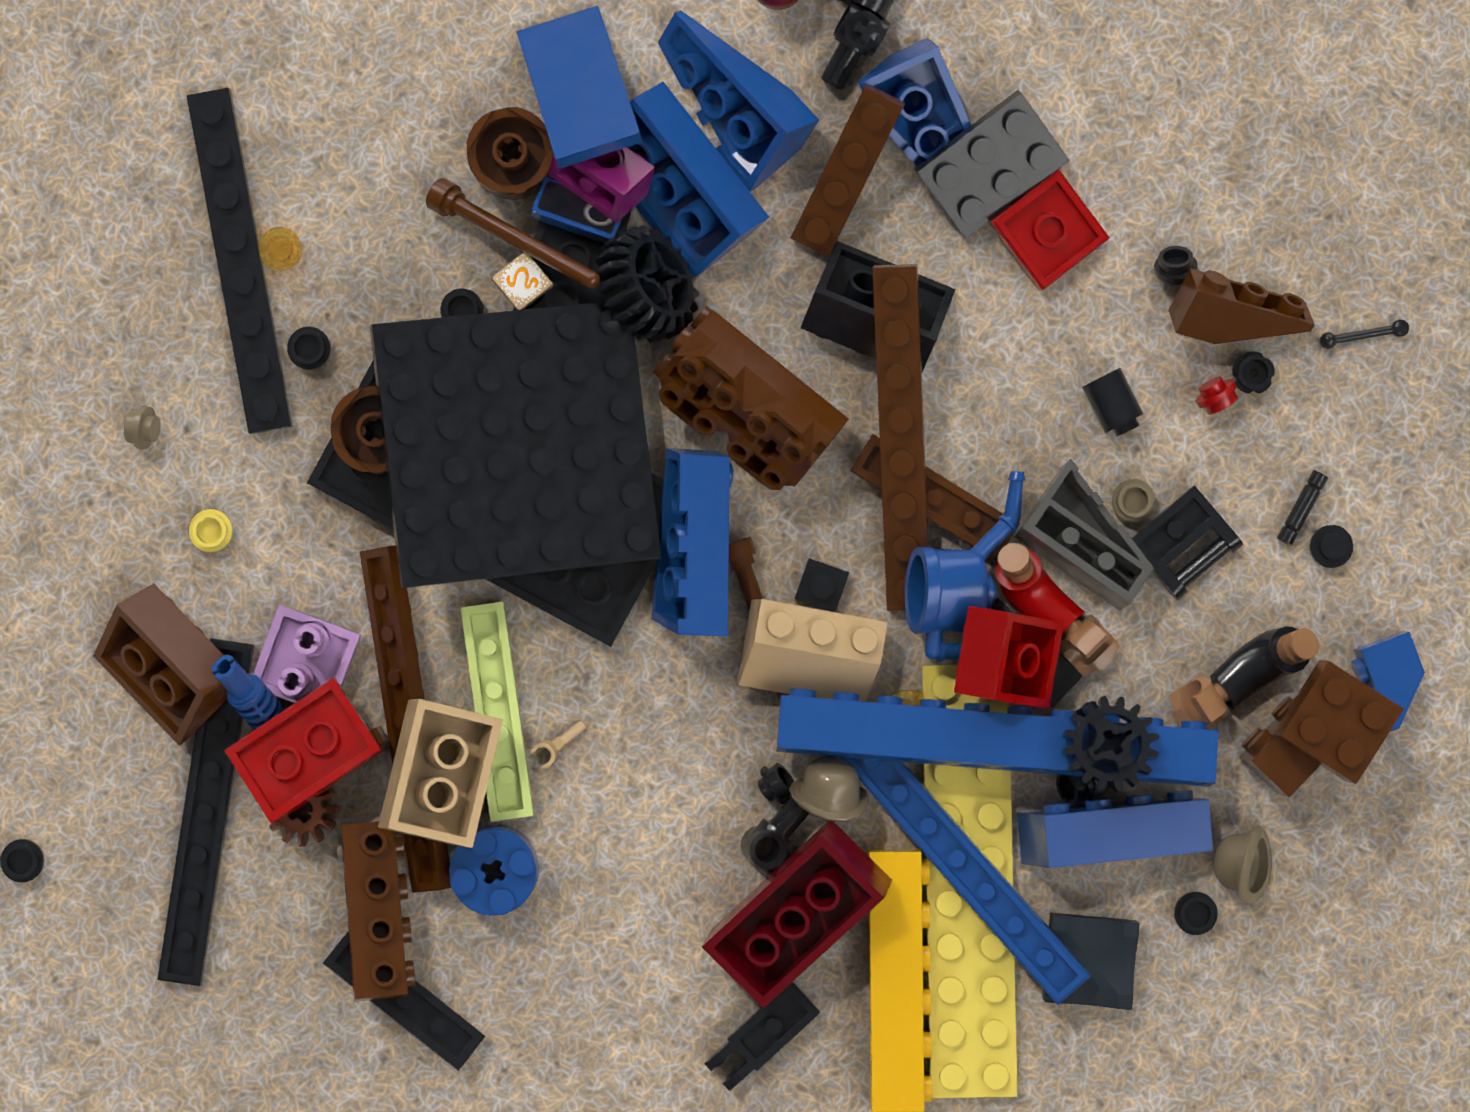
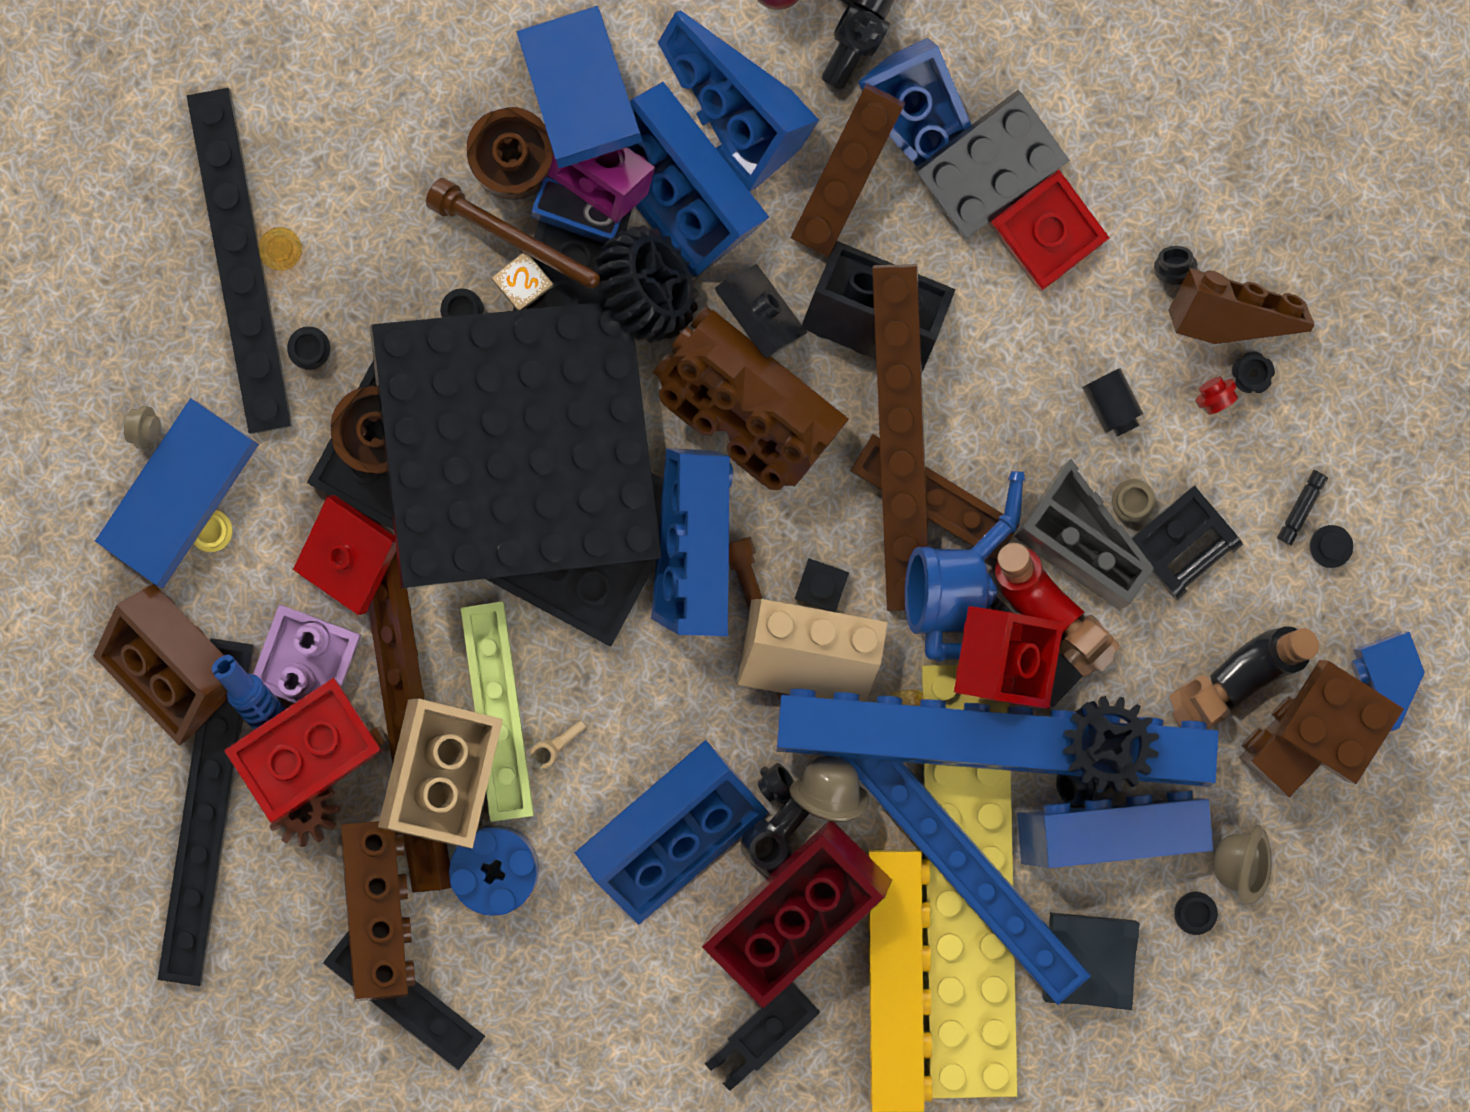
(22, 860): black plate -> none
(176, 493): none -> blue tile
(346, 555): none -> red plate
(671, 832): none -> blue slope
(760, 310): none -> black plate
(1398, 328): black hinge -> none

